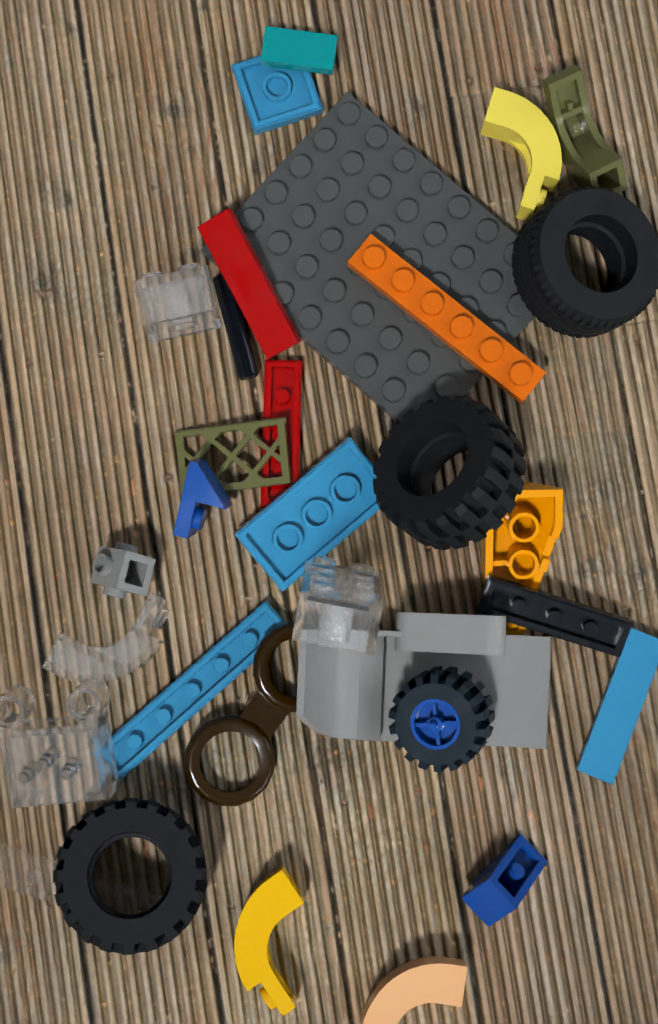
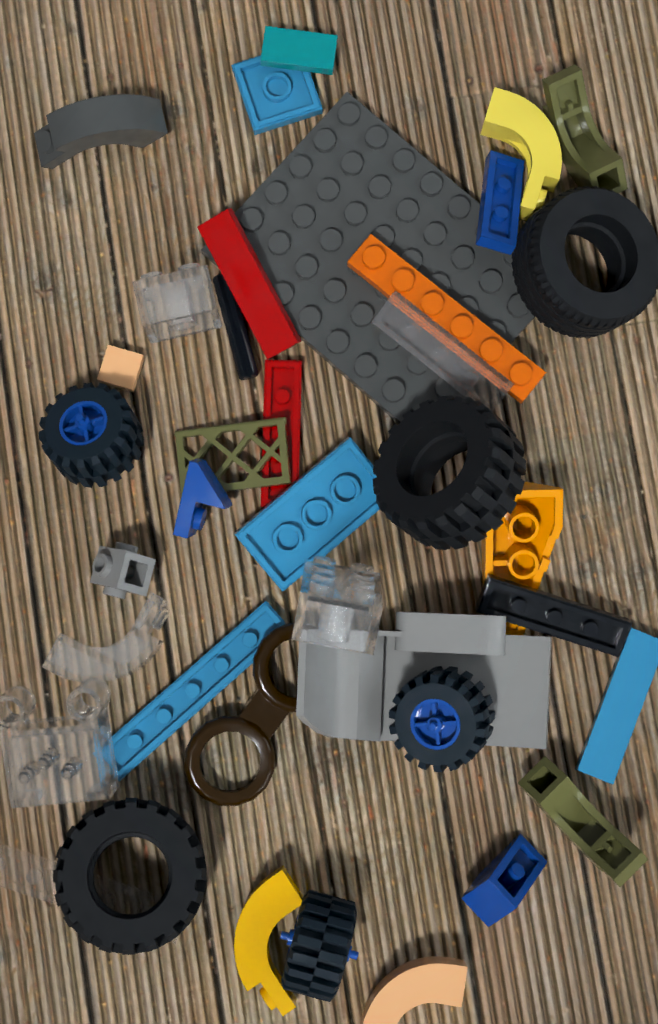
(91, 435): none -> black wheel
(99, 122): none -> dark grey arch
(120, 368): none -> light nougat tile
(319, 945): none -> black wheel
(441, 351): none -> clear tile
(500, 202): none -> blue plate
(582, 822): none -> olive arch

